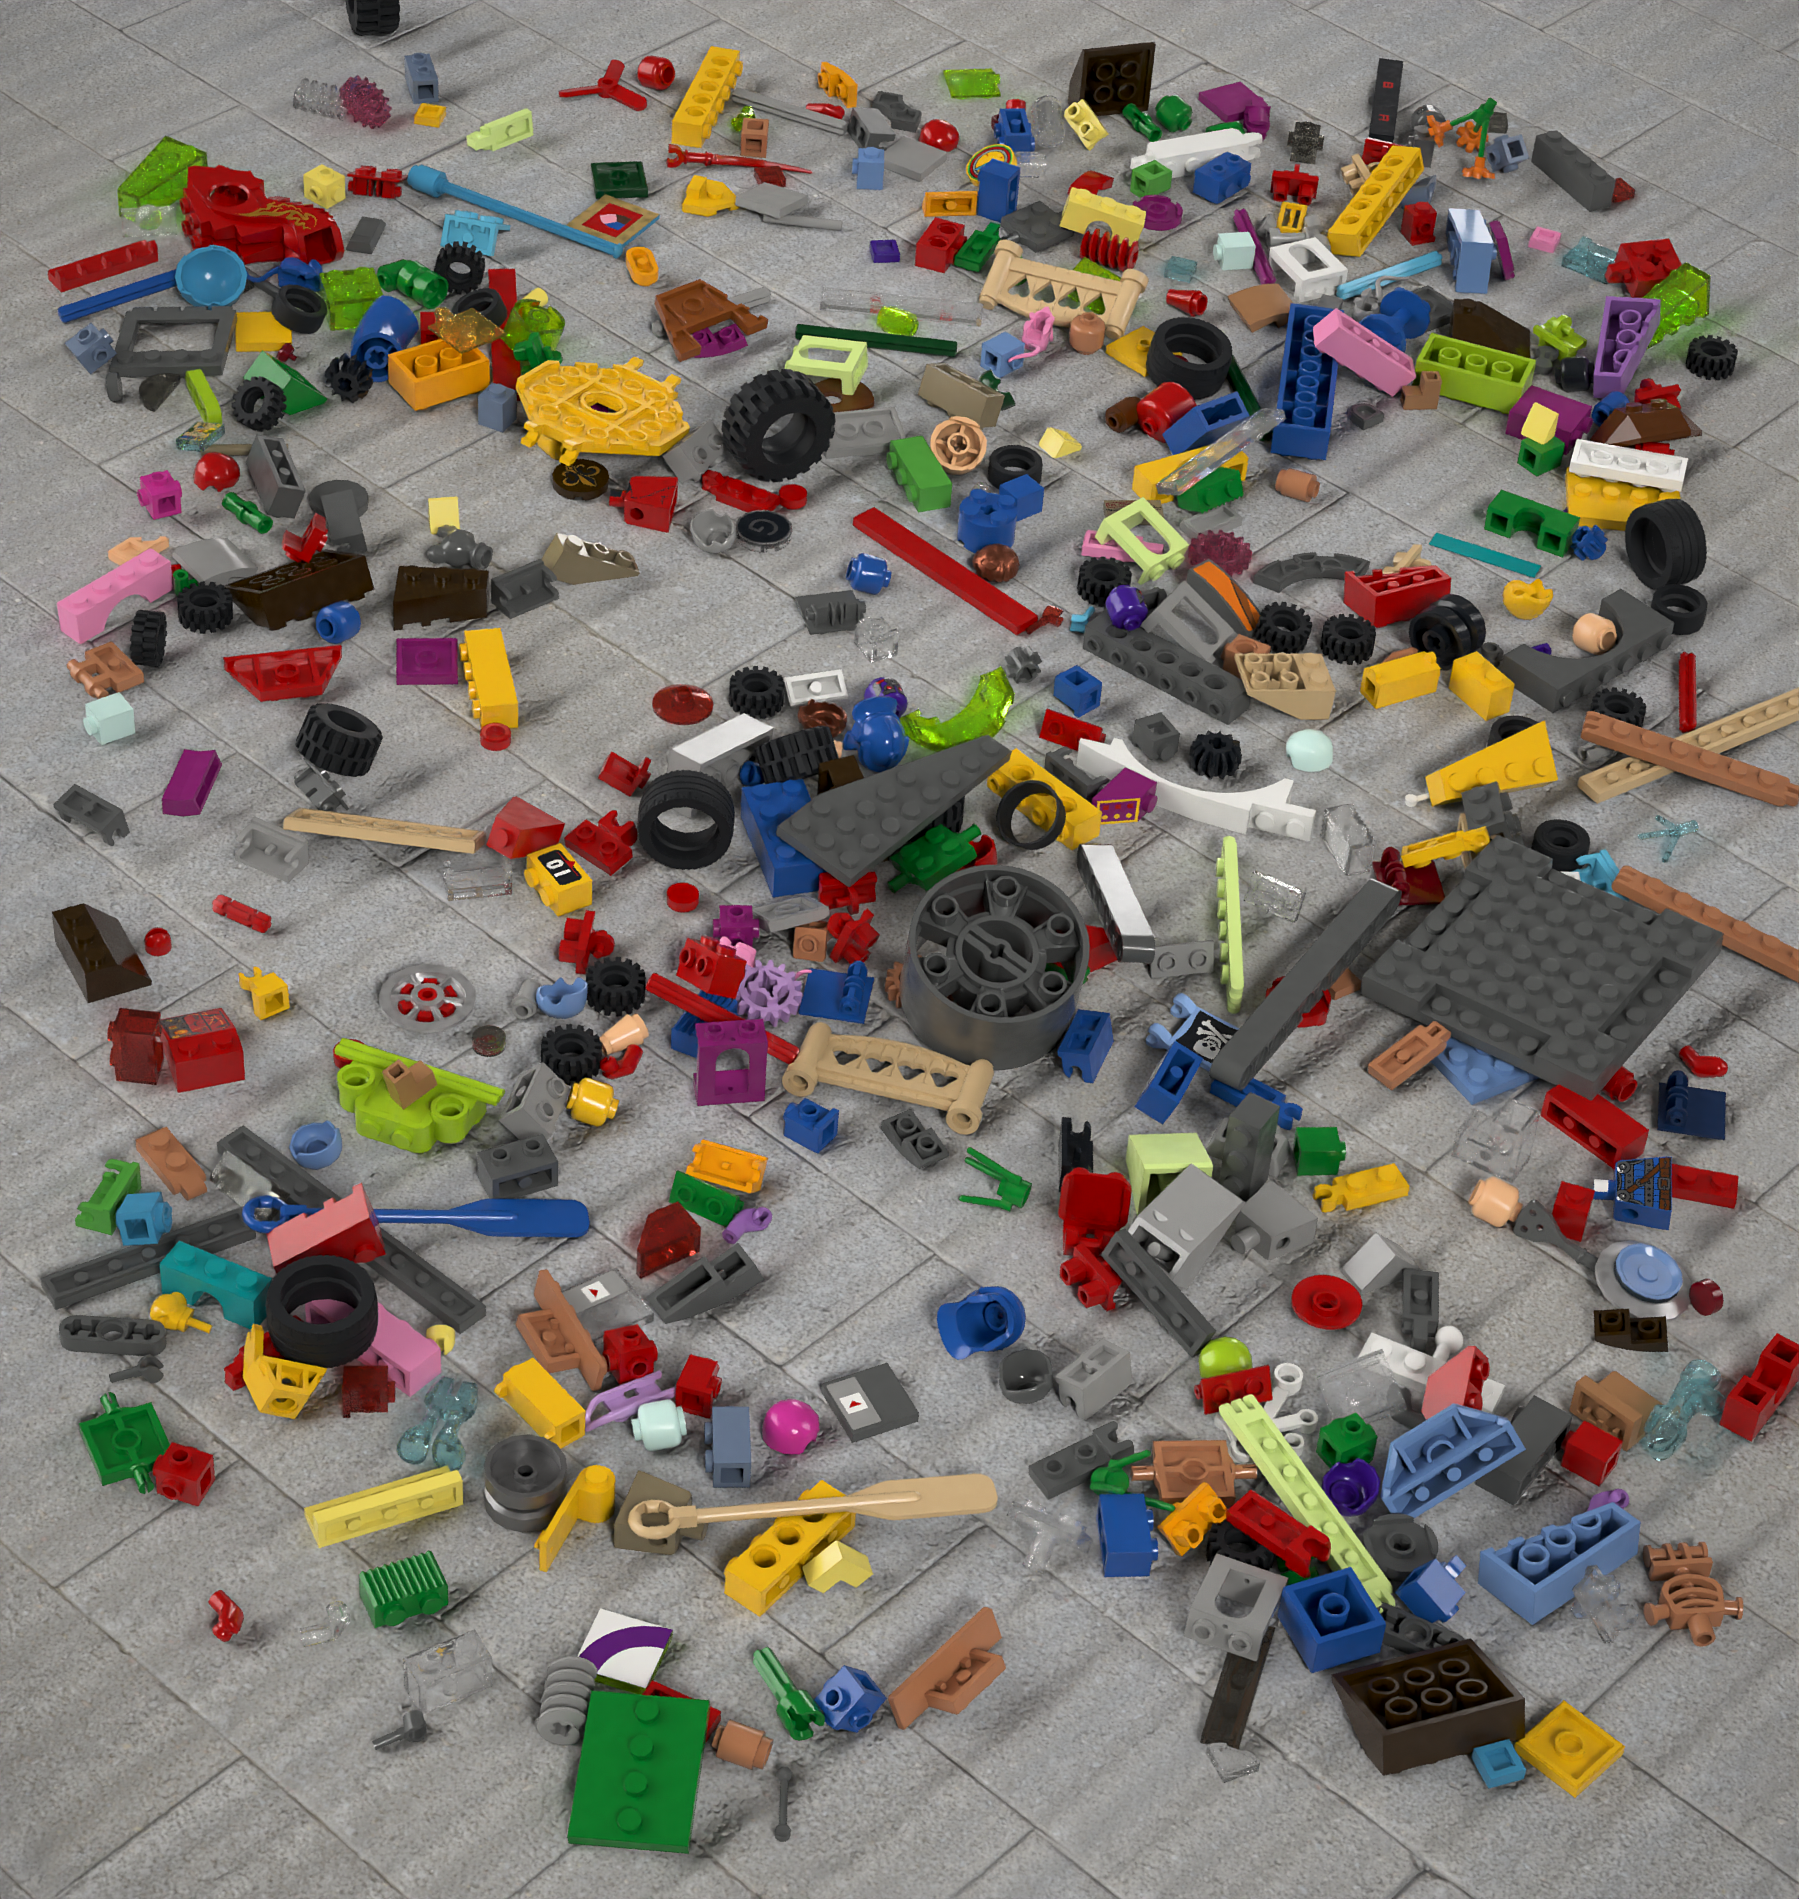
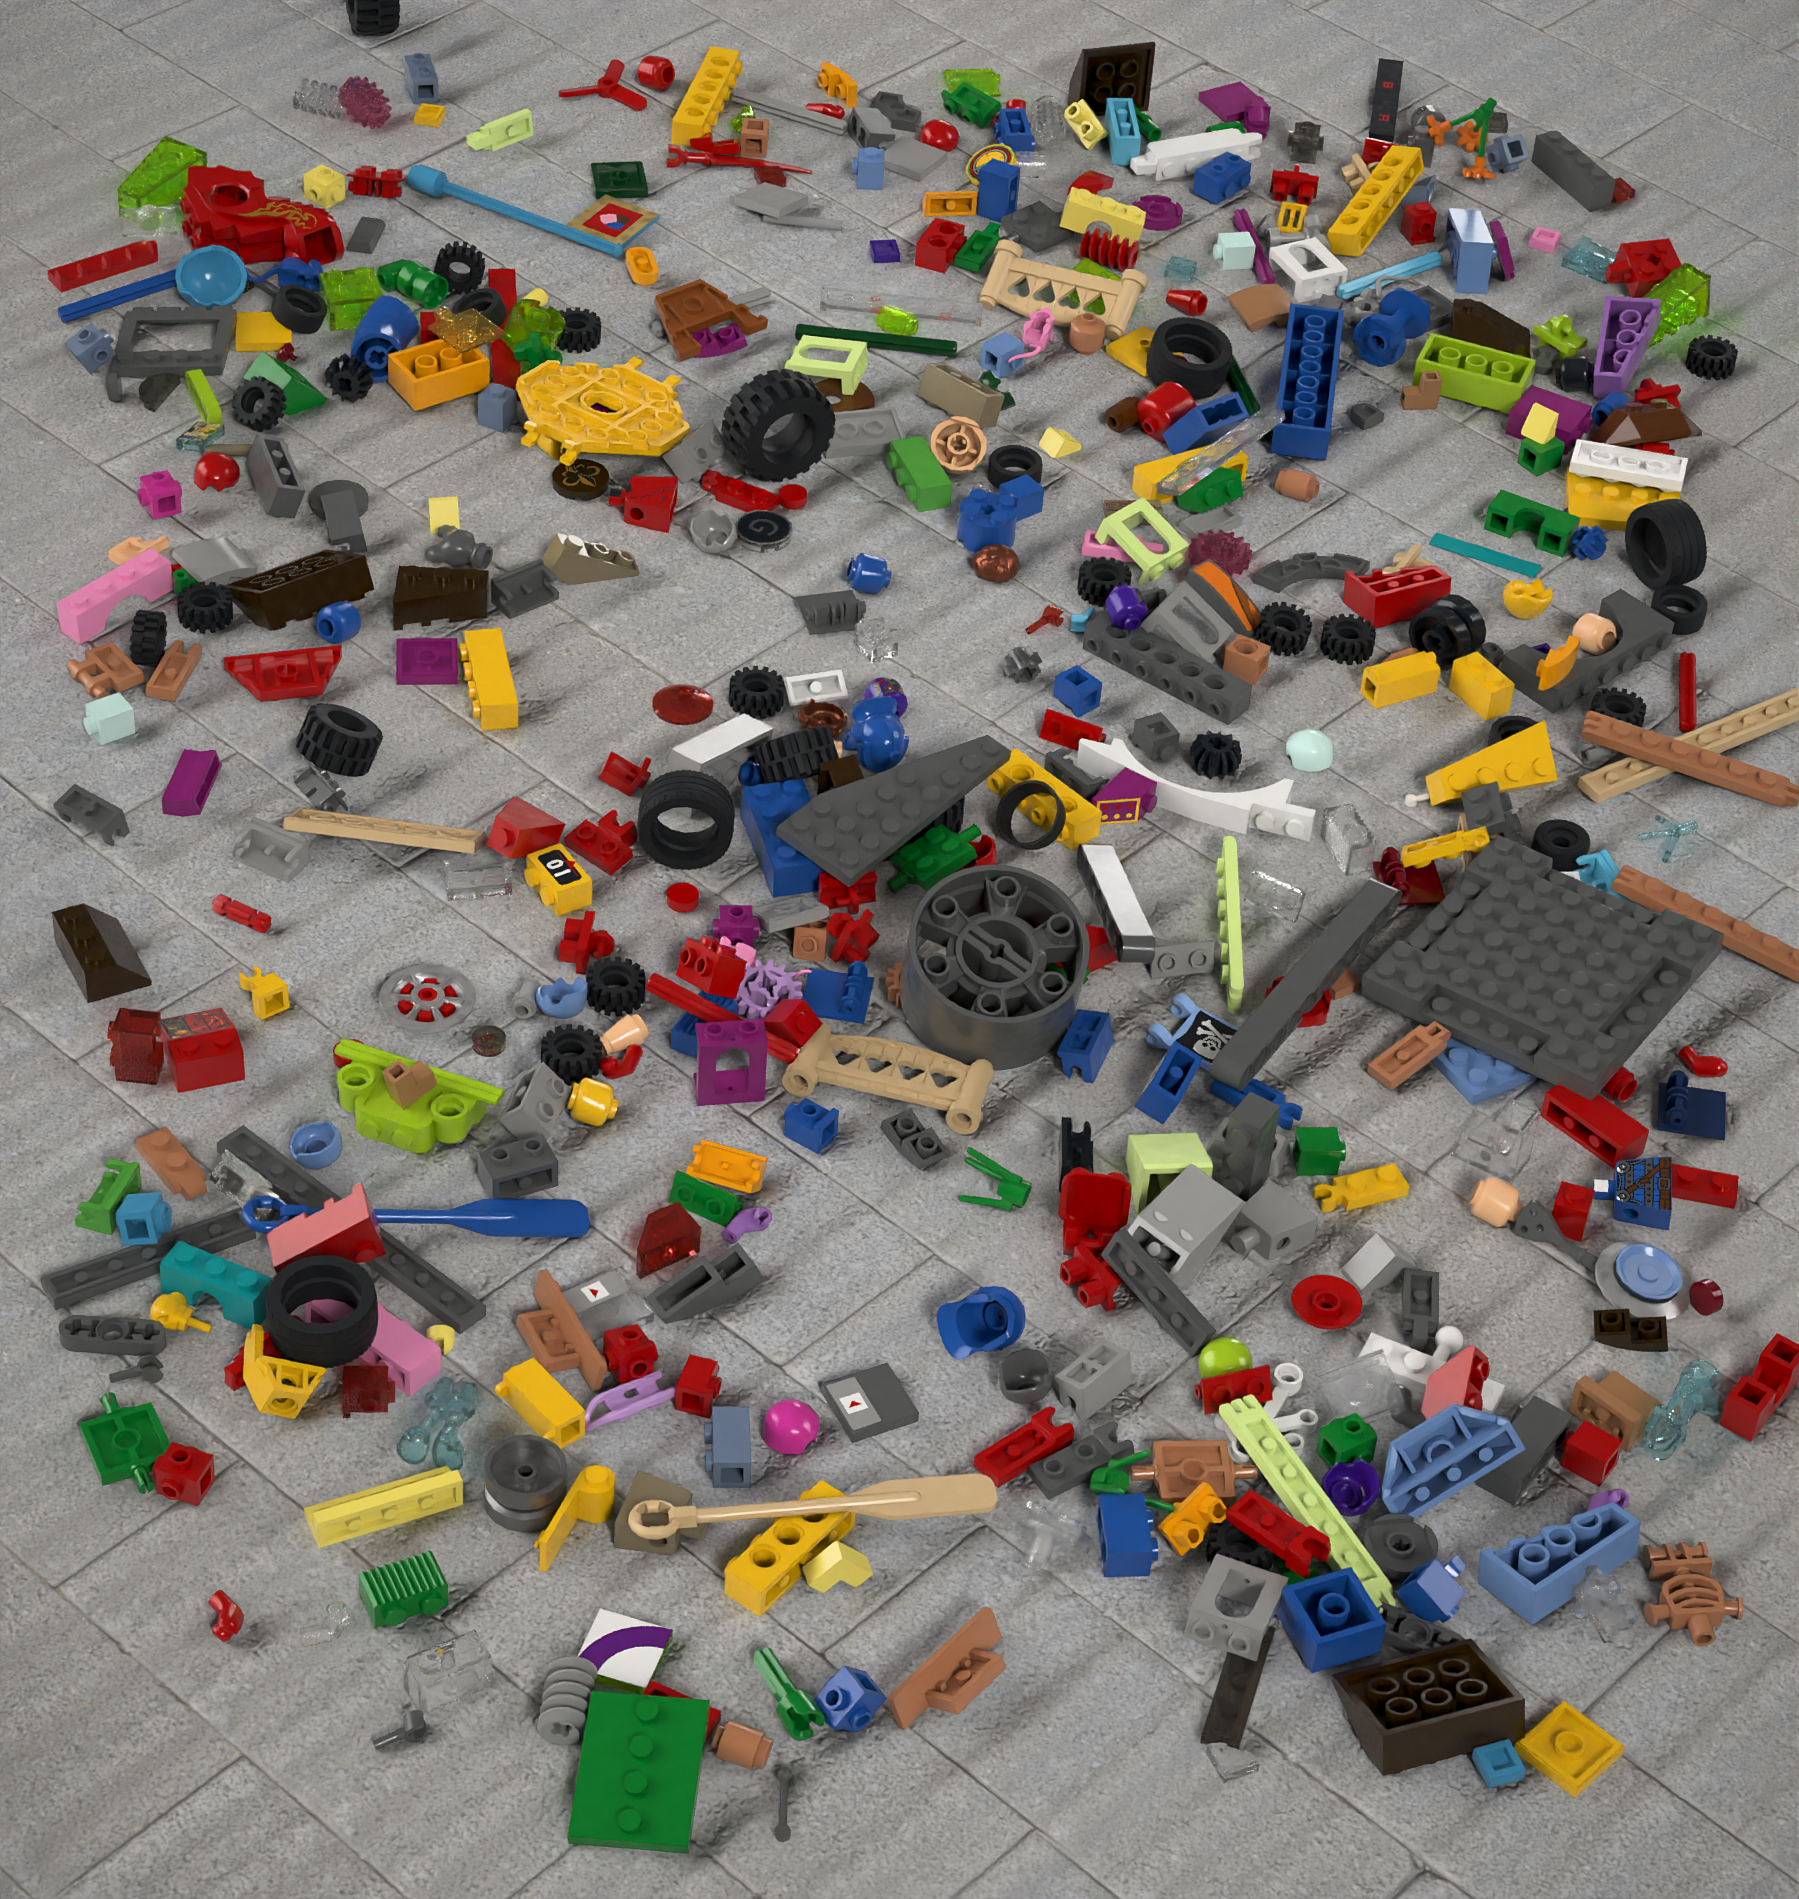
(157, 942): red hinge -> none
(173, 672): none -> nougat hinge
(247, 512): green pin -> none
(311, 541): red bracket -> none
(468, 228): medium azure bracket -> none
(495, 736): red tile -> none
(580, 331): none -> black tyre
(659, 1425): light aqua head -> none
(706, 143): none -> red slope
(707, 196): yellow plate -> none
(793, 1021): none -> red brick
(945, 570): red tile -> none
(971, 104): none -> green bracket
(980, 717): clear neon green windscreen -> none
(1024, 1447): none -> red plate
(1123, 130): none -> medium azure brick
(1150, 179): bright green brick -> none
(1173, 113): green head -> none
(1289, 683): tan slope -> none
(1363, 352): bright pink brick -> none
(1557, 663): none -> light orange slope

